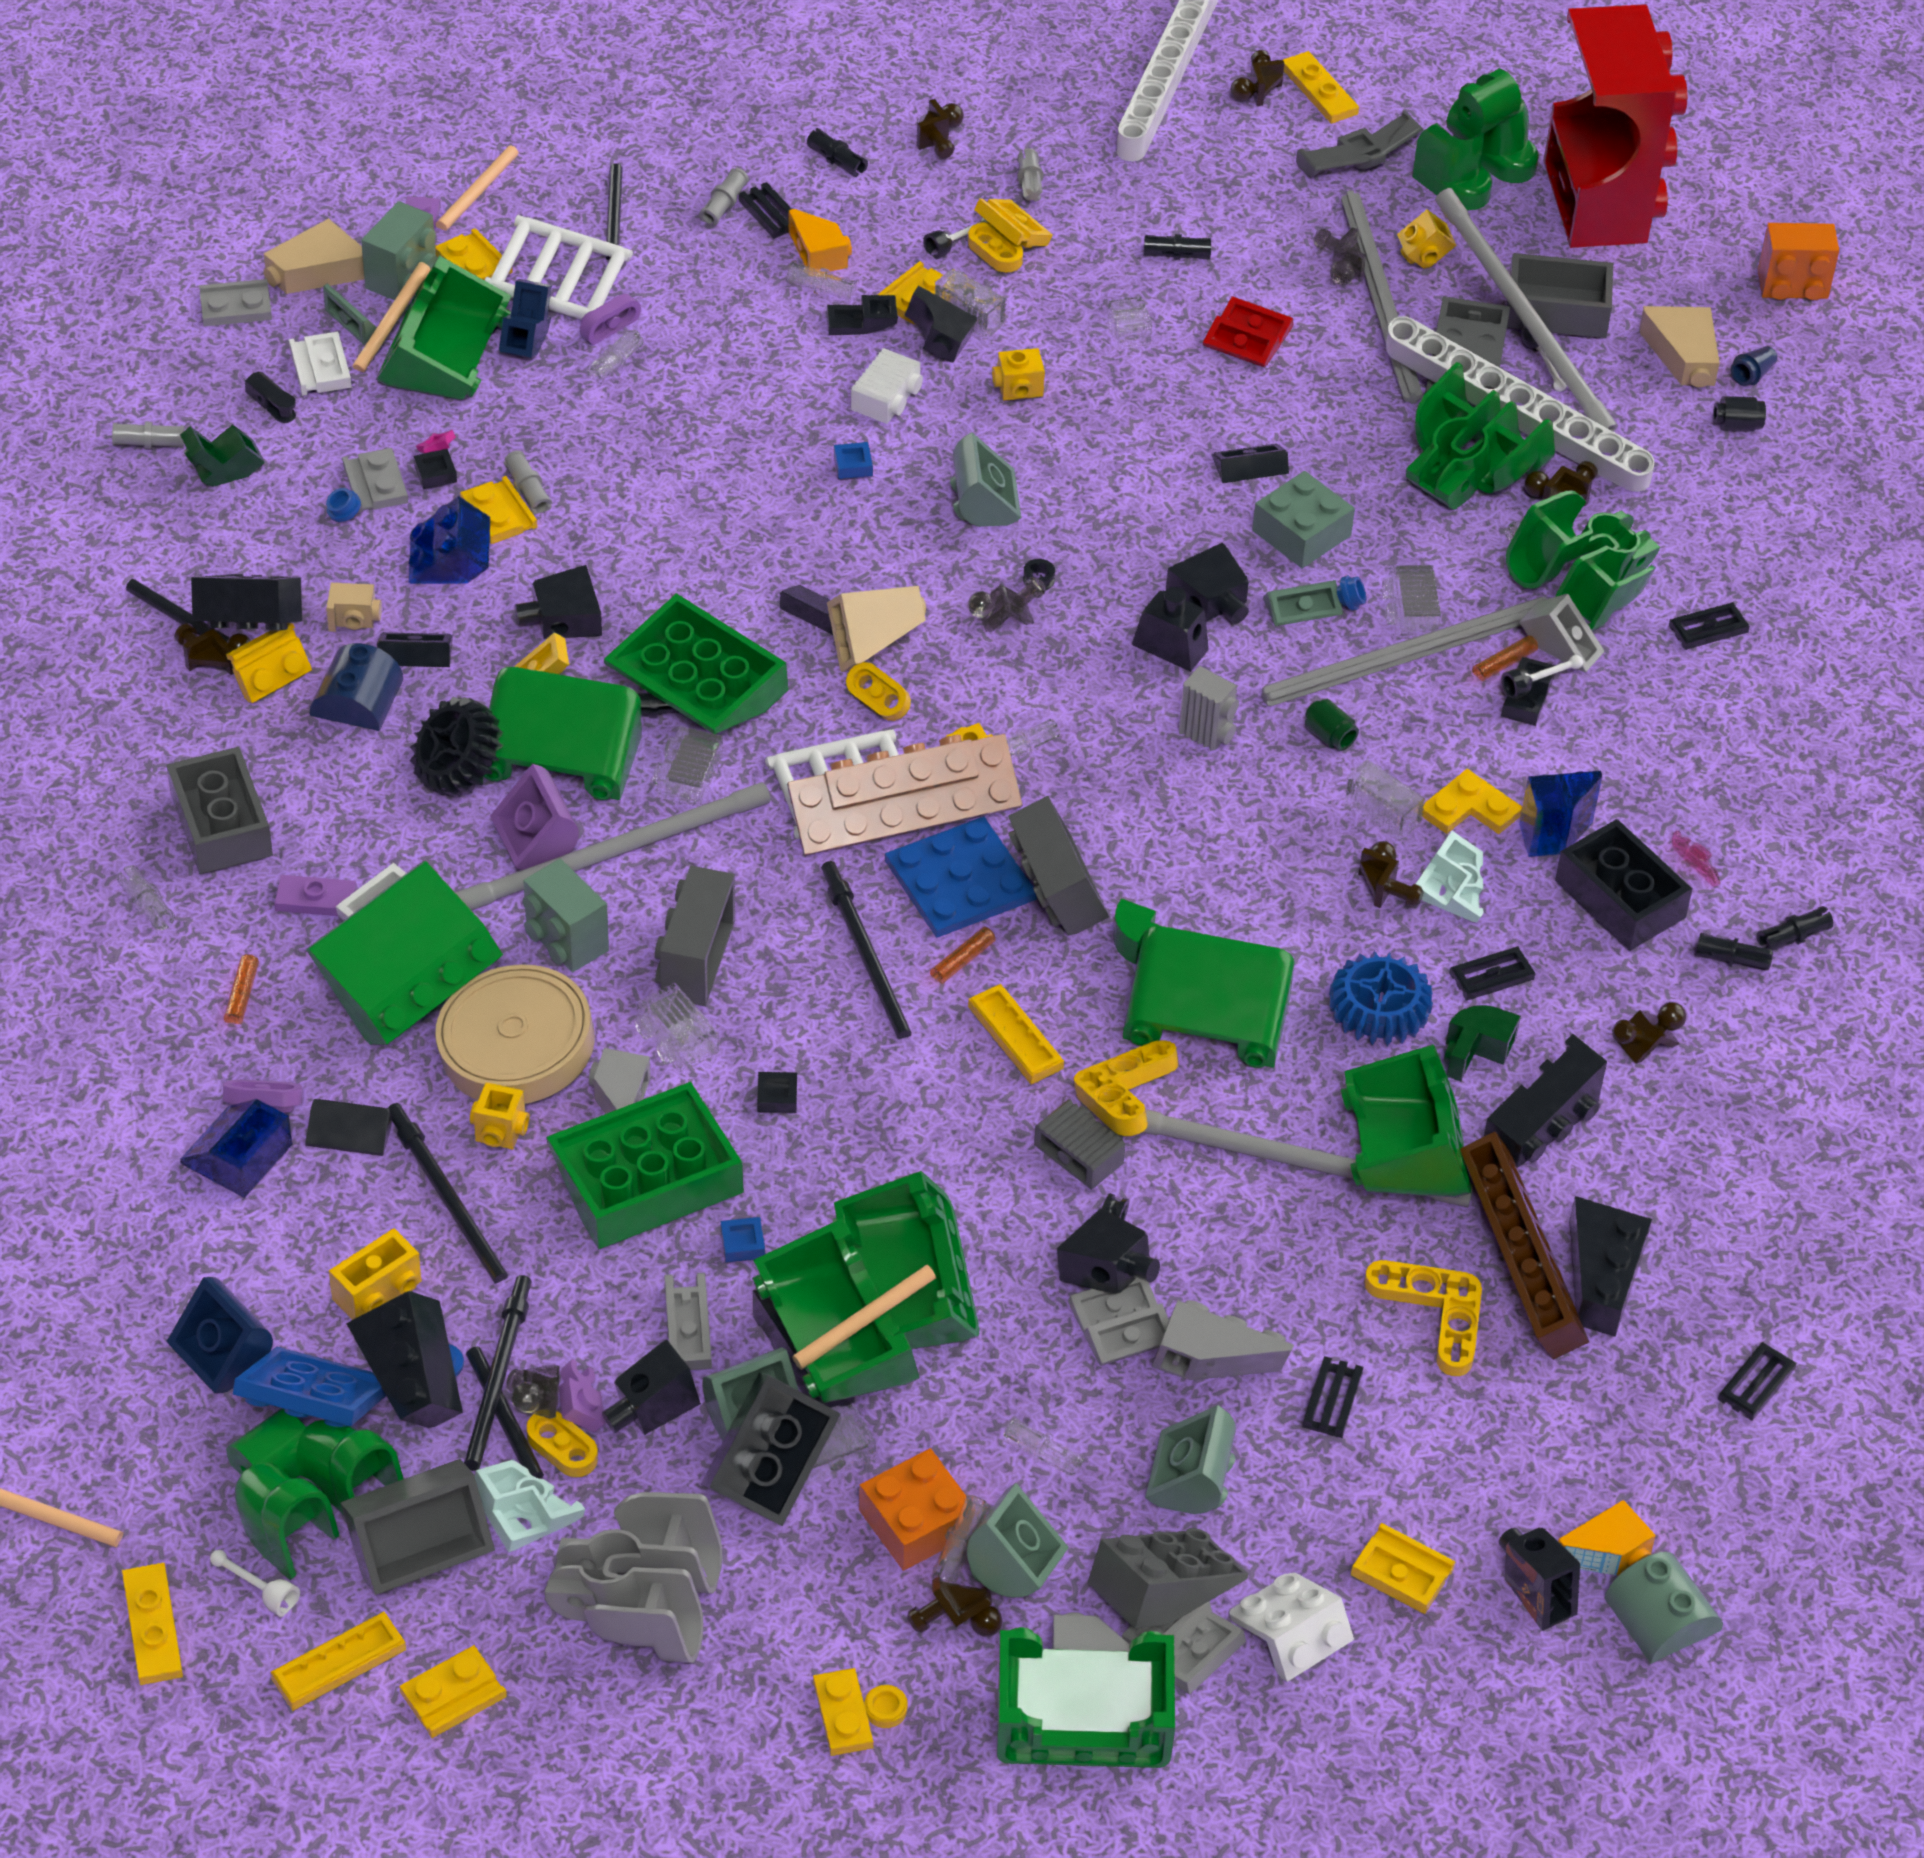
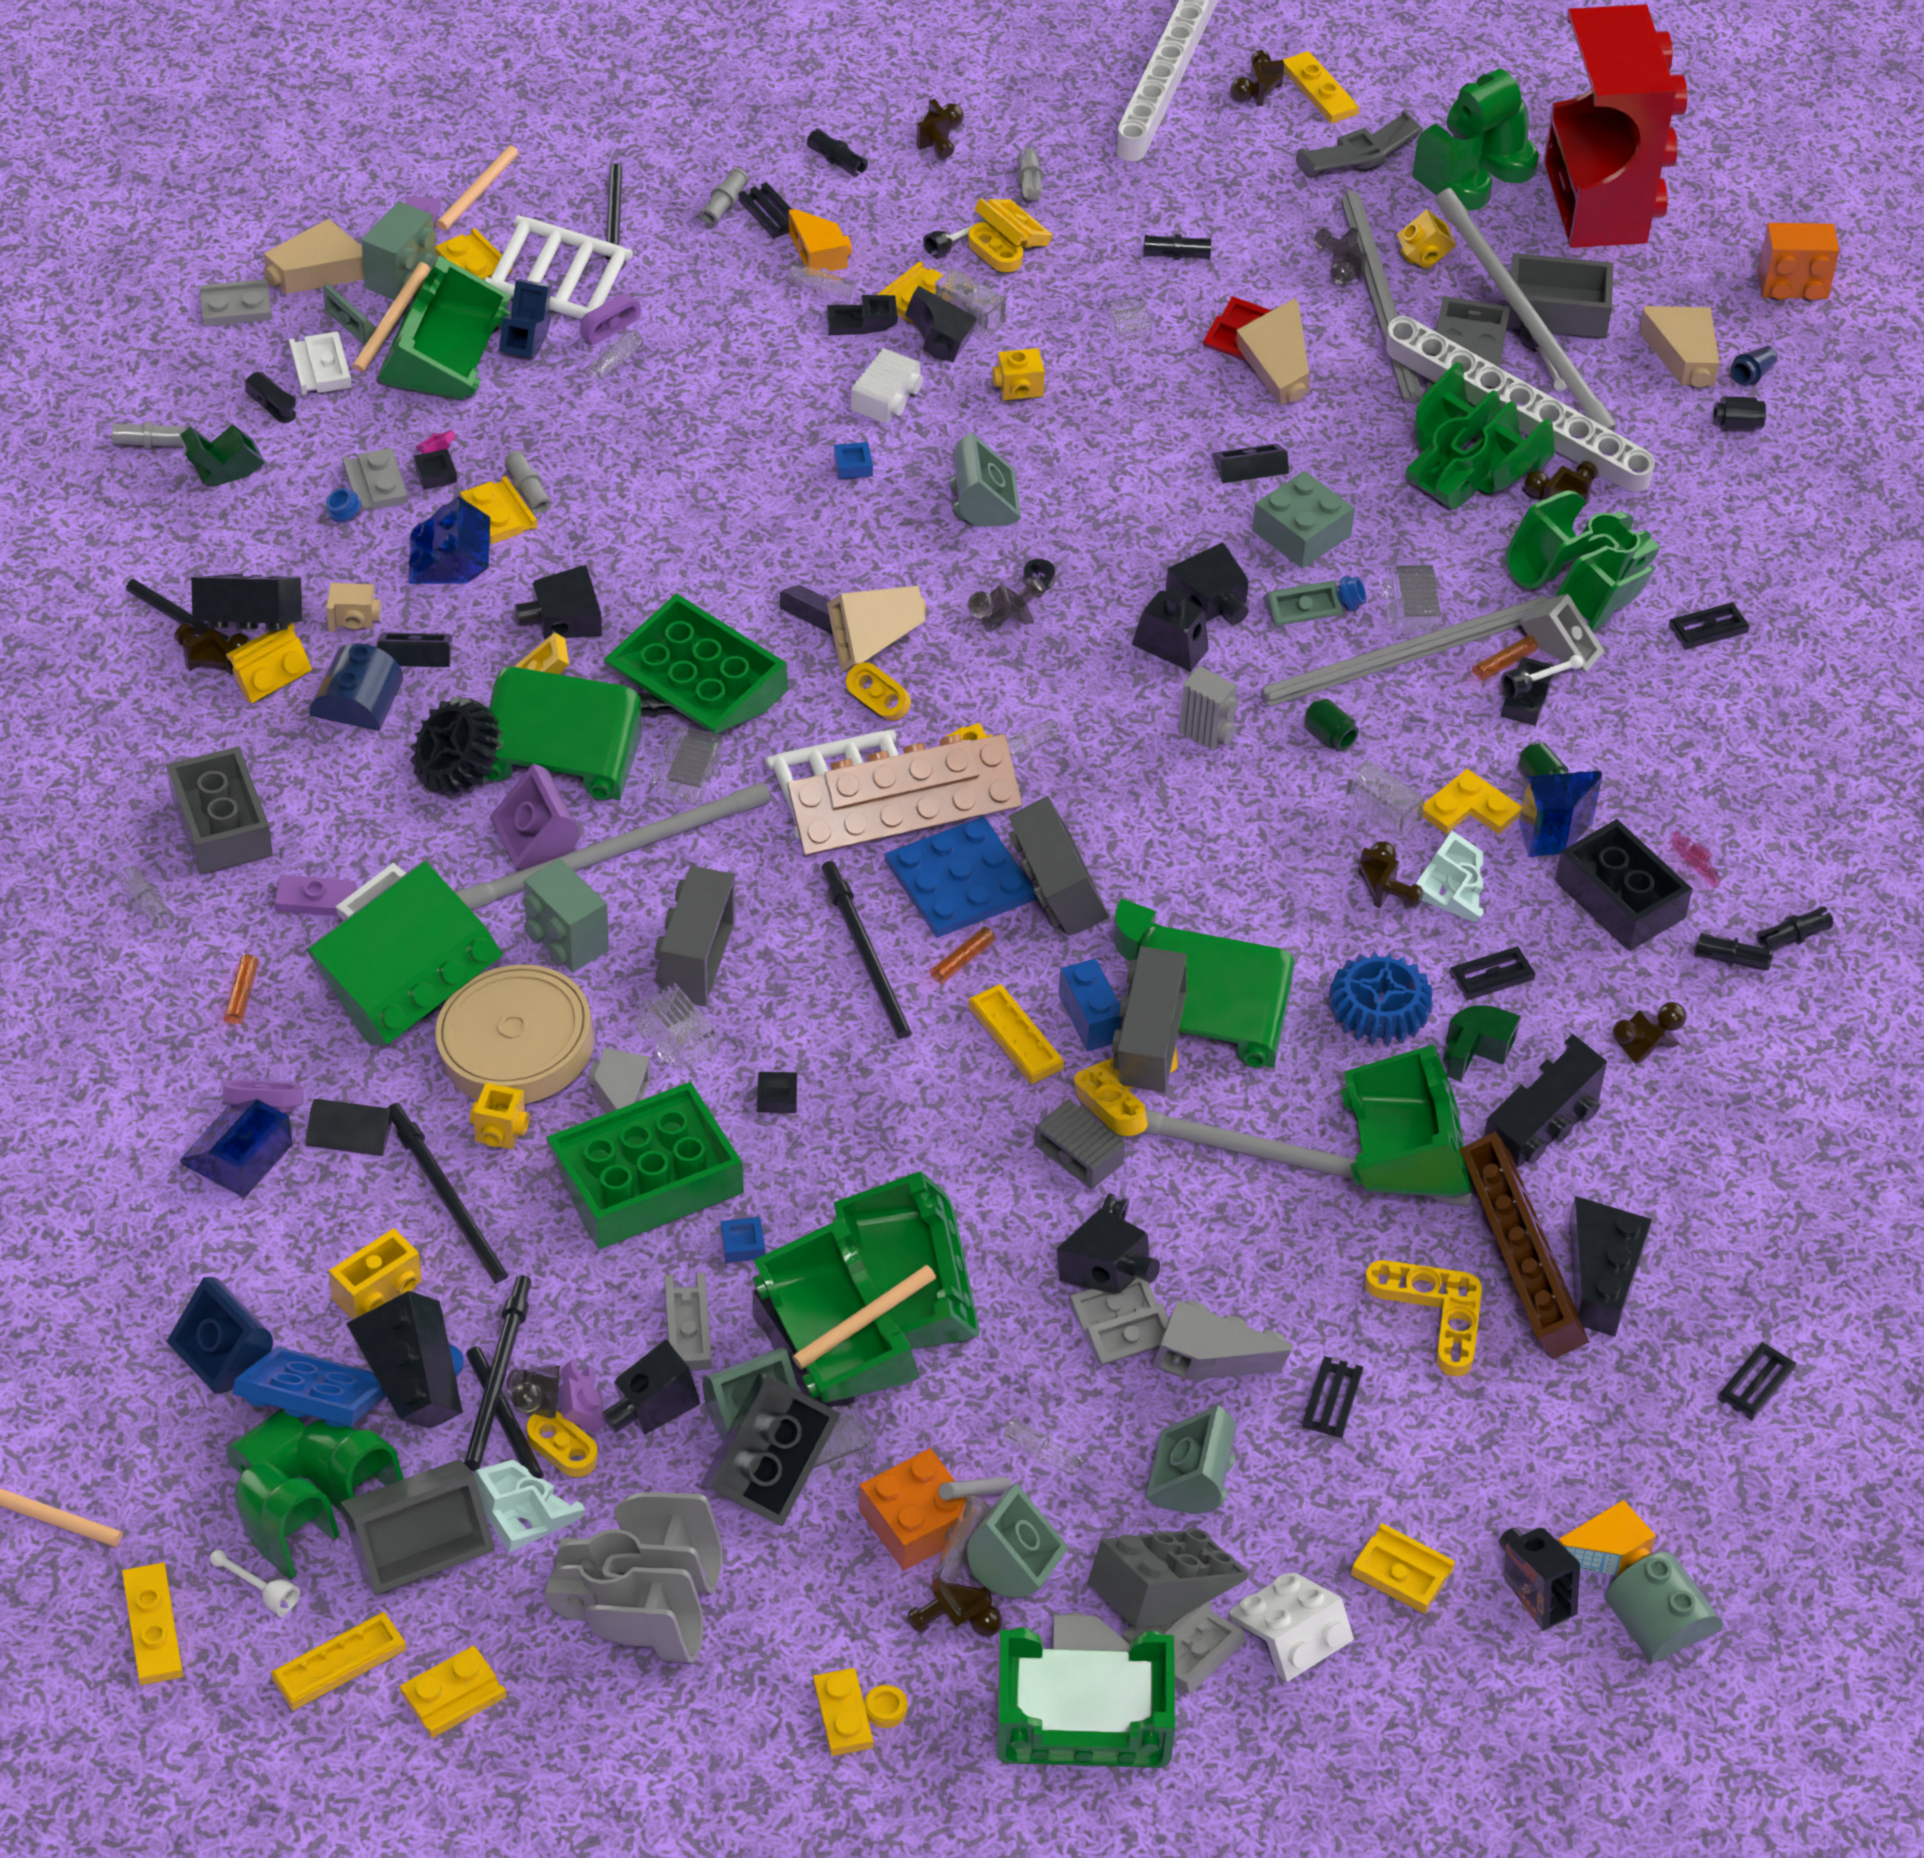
(975, 1487): none -> light grey bar
(1090, 1003): none -> blue brick
(1150, 1018): none -> dark grey piece
(1278, 352): none -> tan slope
(1540, 760): none -> dark green brick

